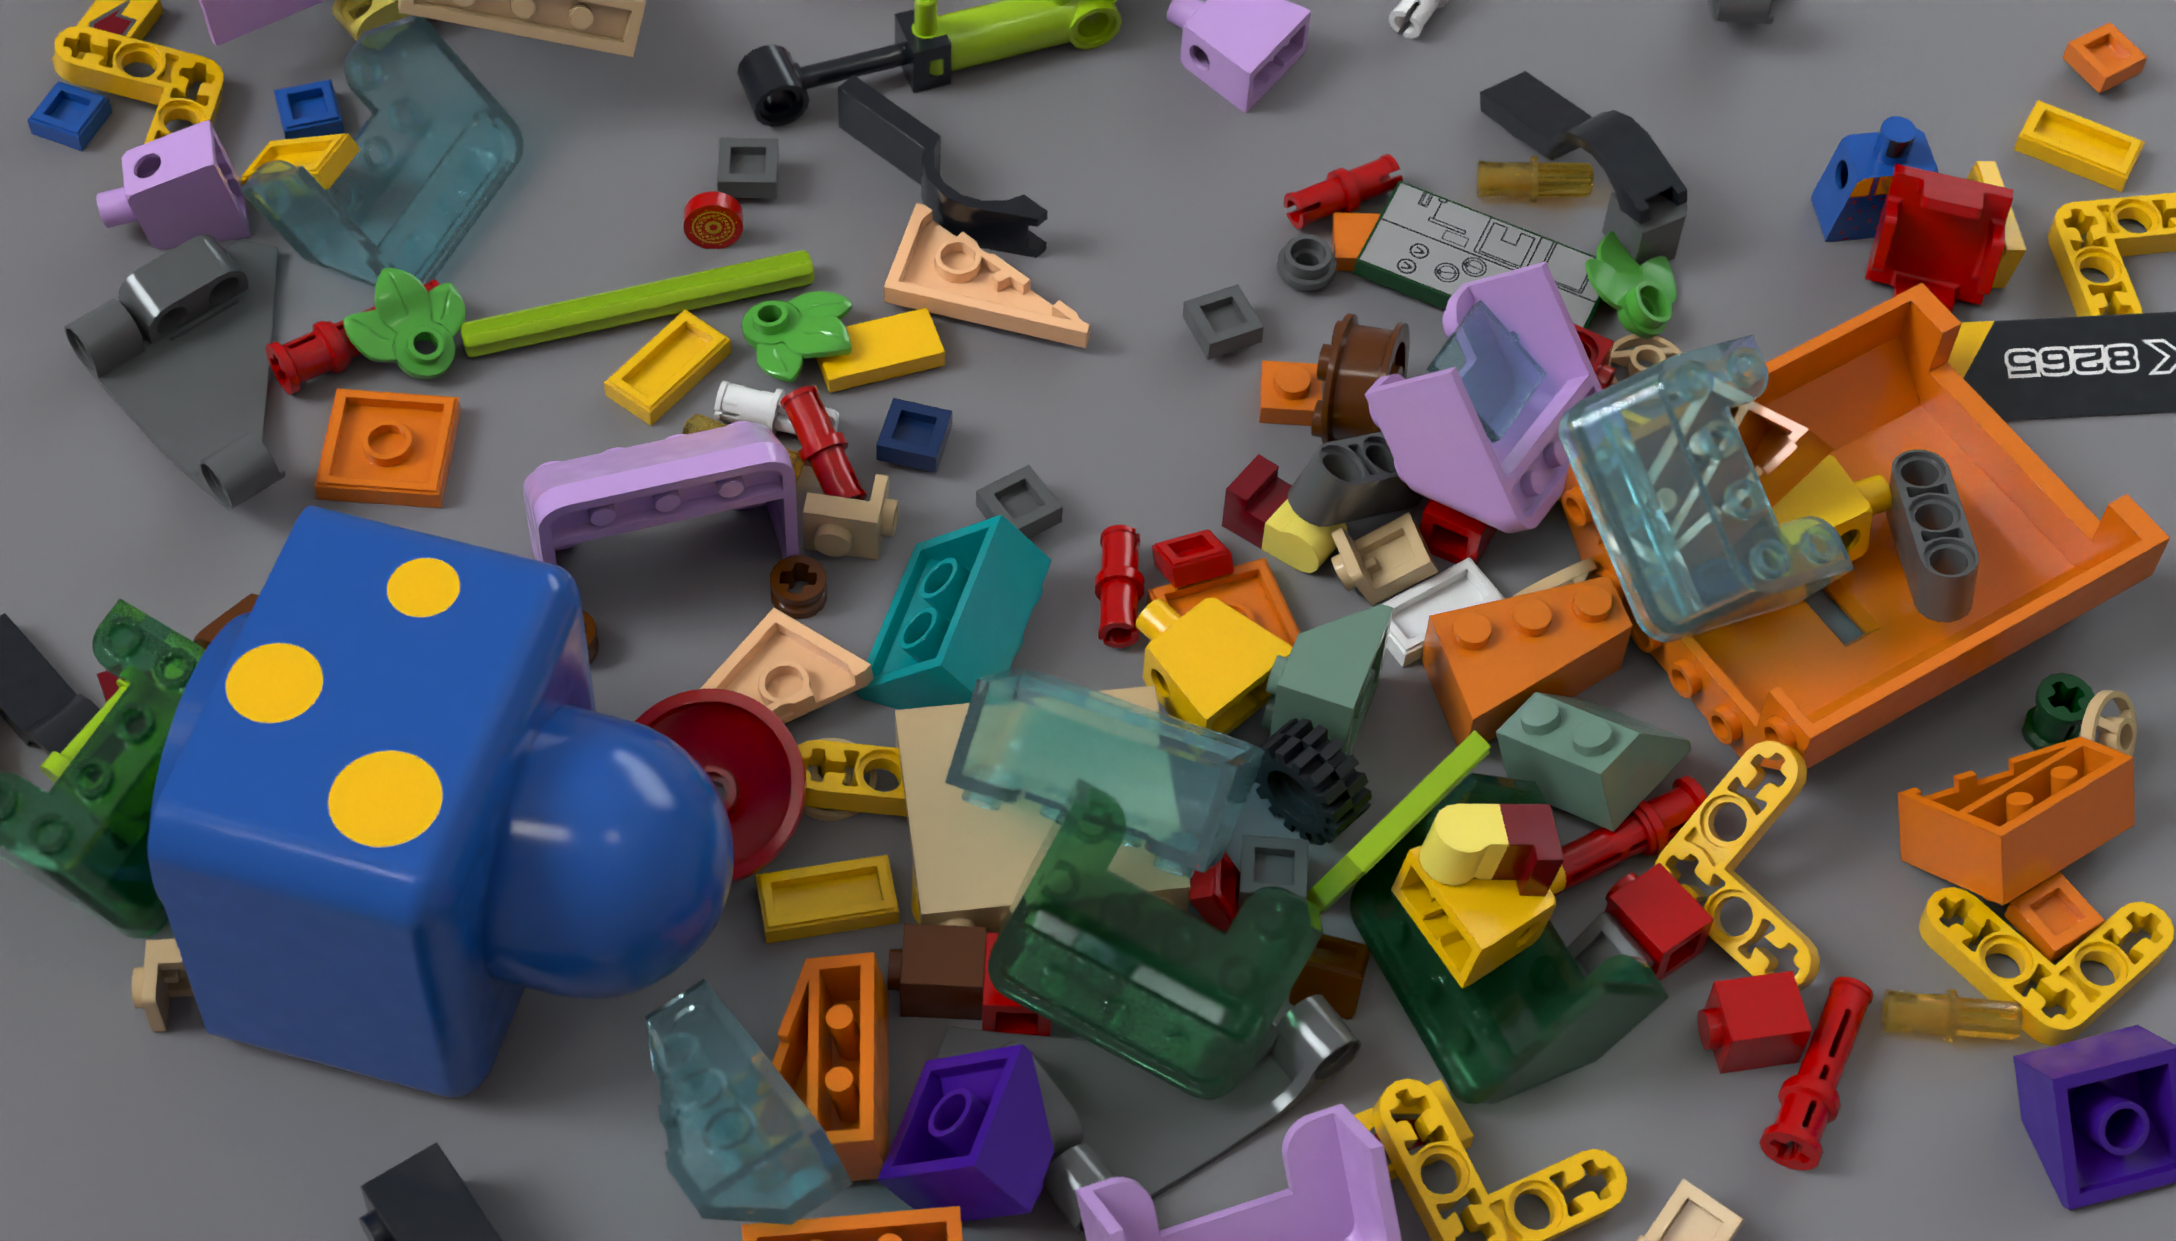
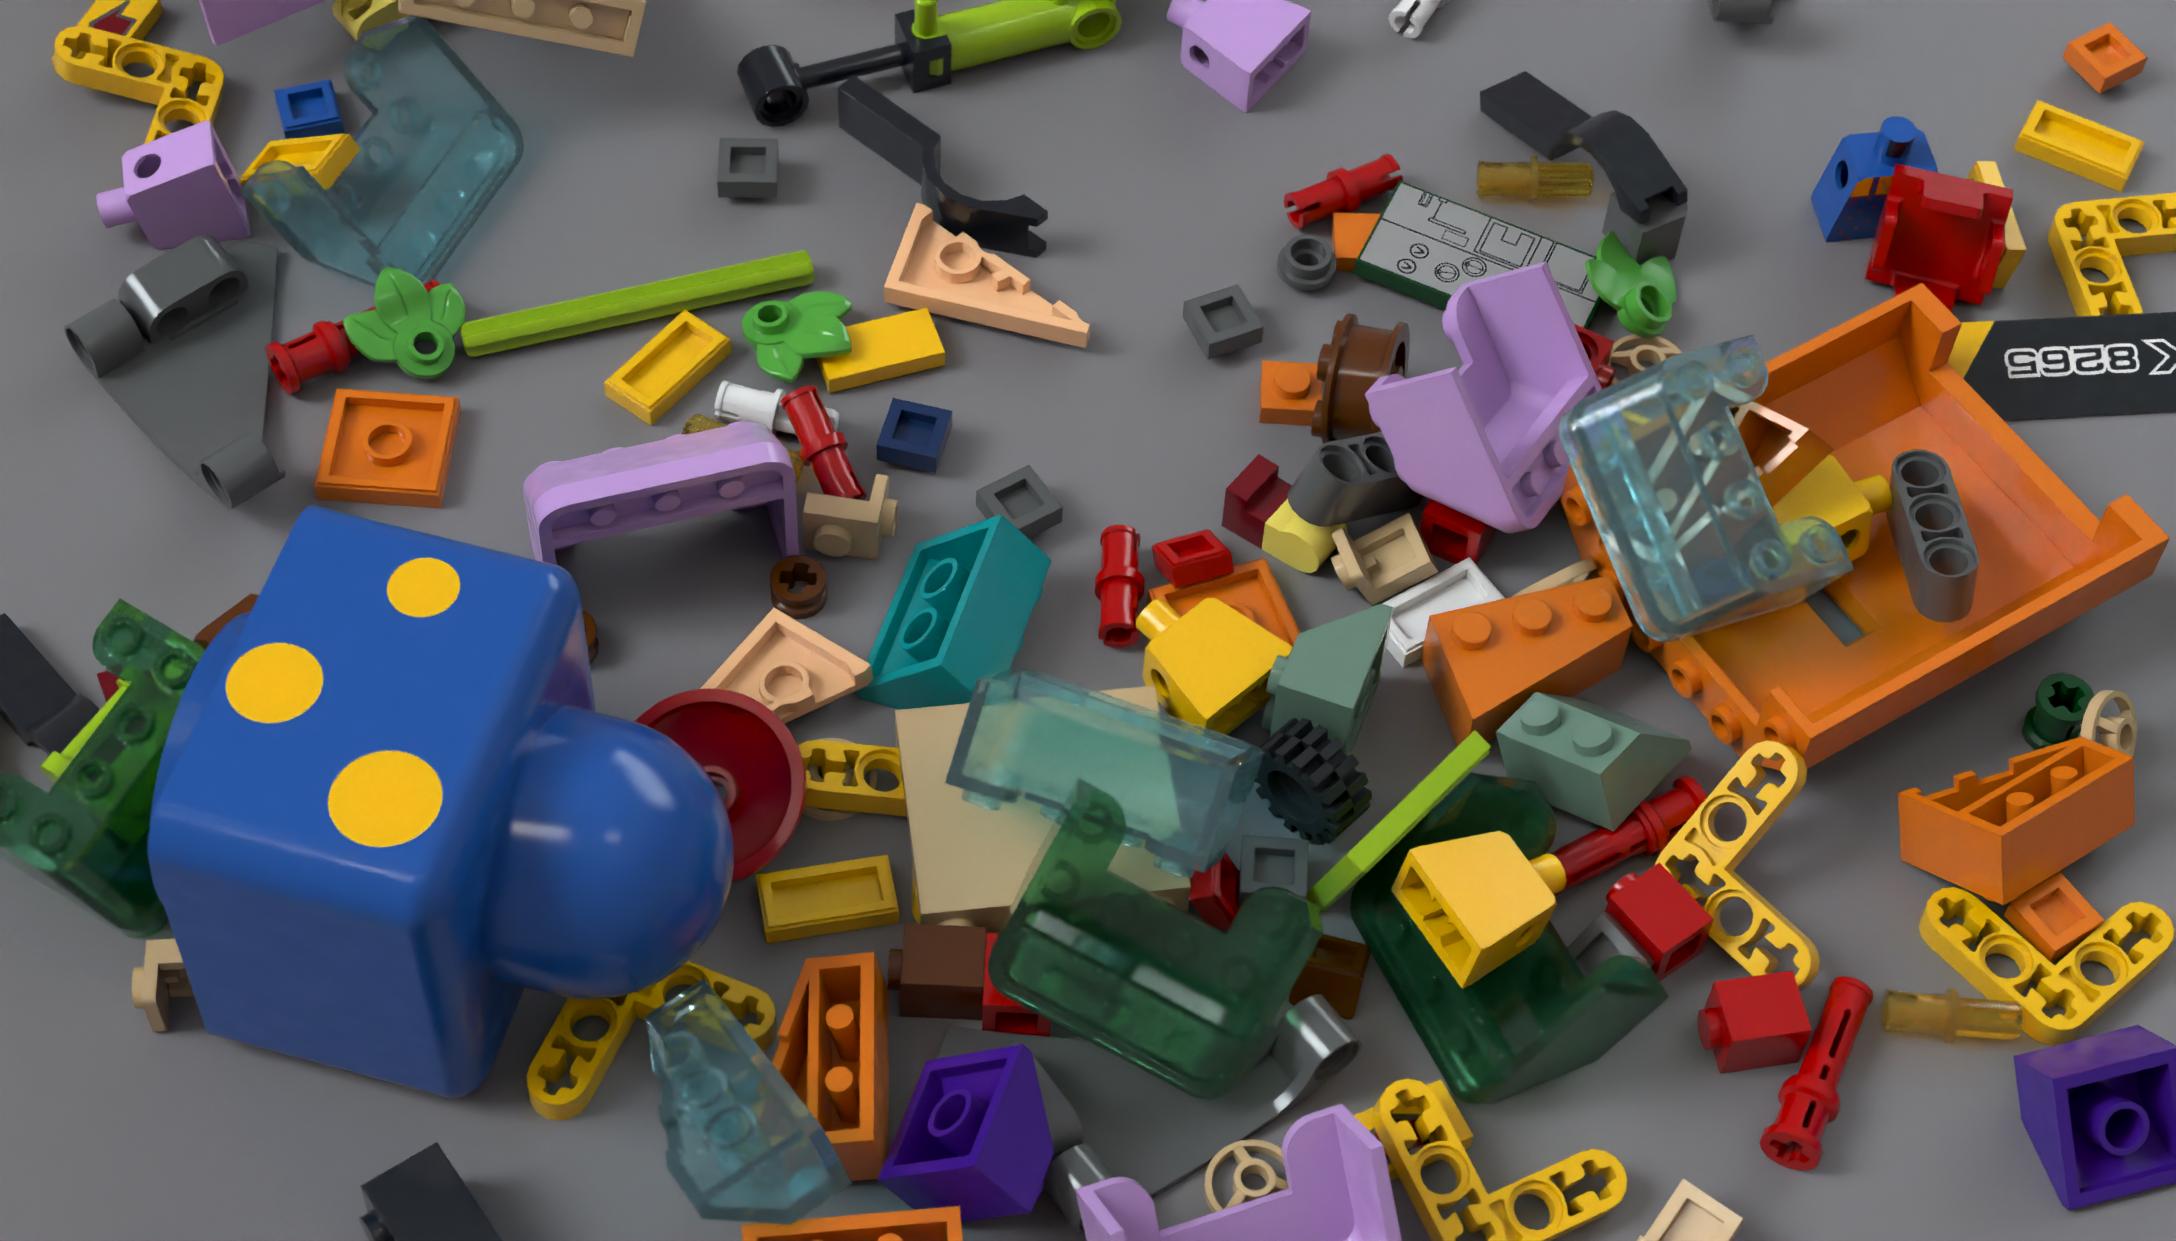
(70, 116): blue tile -> none
(595, 1057): none -> yellow beam
(713, 220): red tile -> none
(1245, 1166): none -> tan piece
(1492, 368): clear light blue piece -> none
(1494, 845): leg -> none

